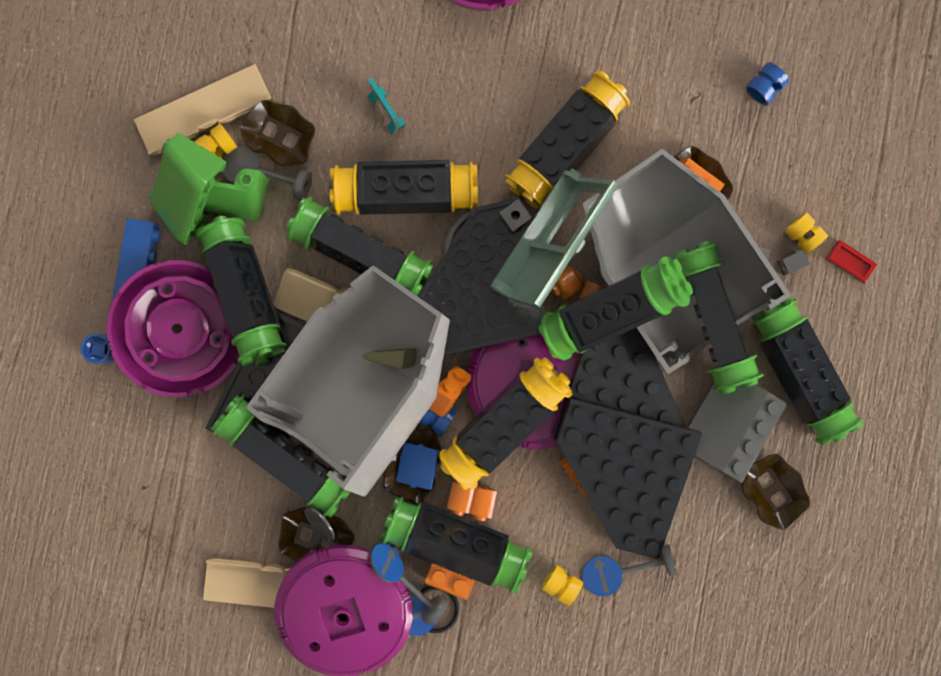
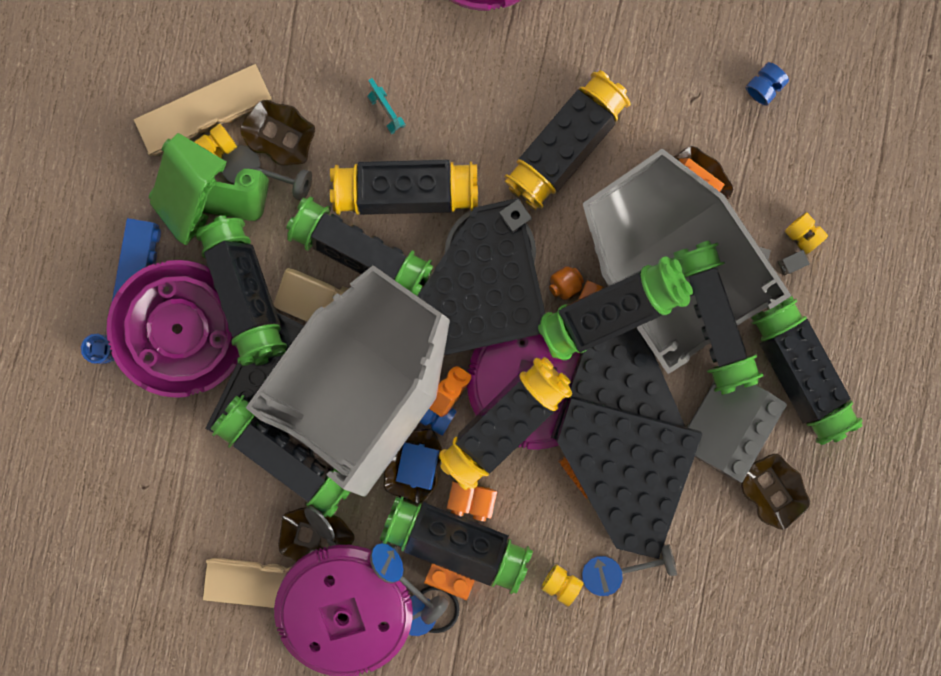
(393, 357): olive slope -> none
(534, 262): sand green piece -> none
(851, 261): red tile -> none

